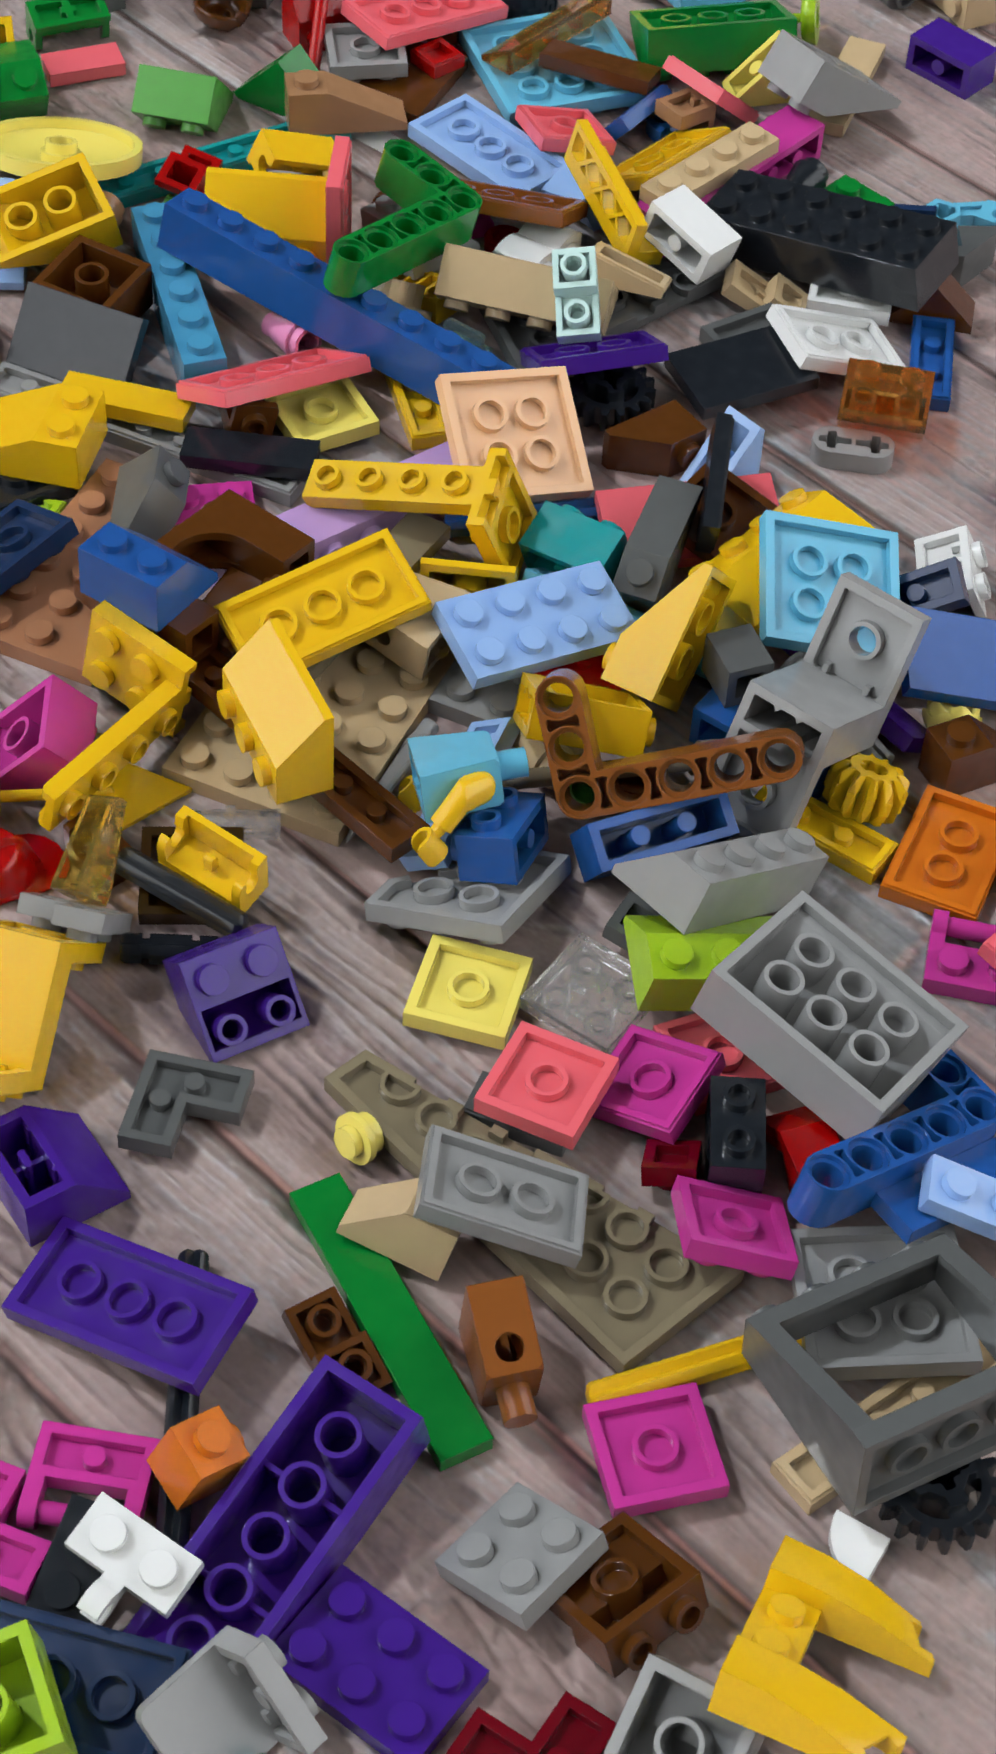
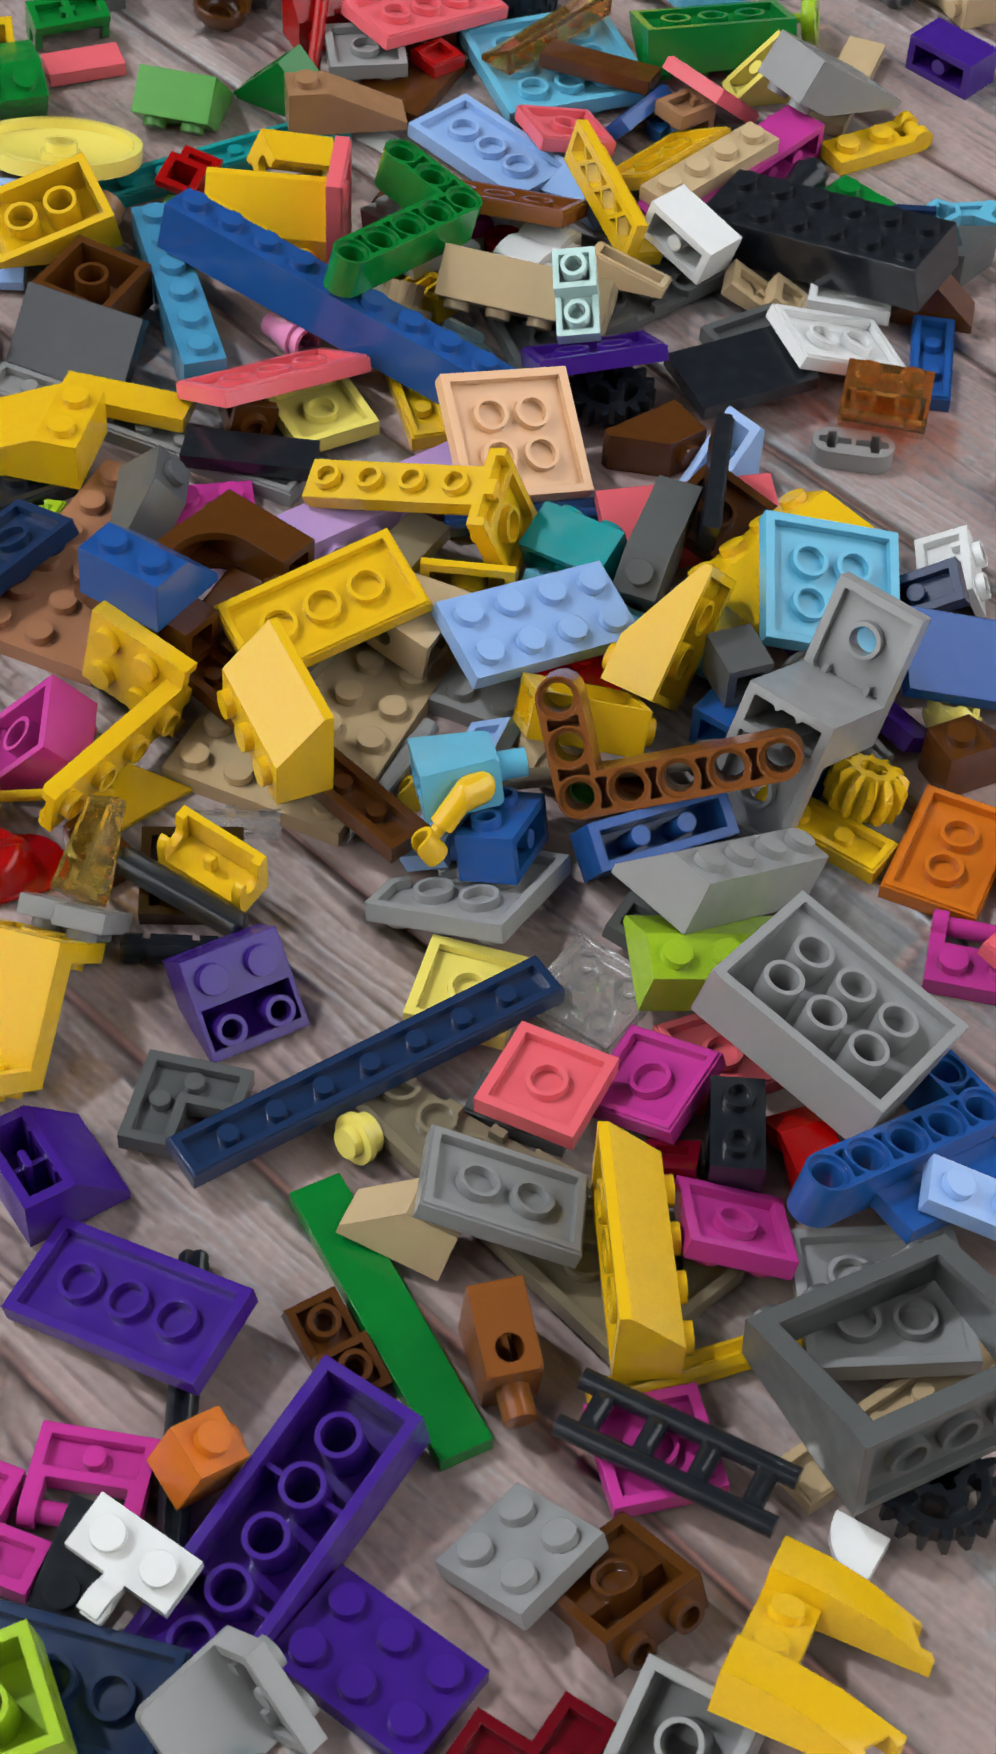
(363, 1071): none -> dark blue tile
(638, 1259): none -> yellow slope
(694, 1483): none -> black bar
(876, 144): none -> yellow plate

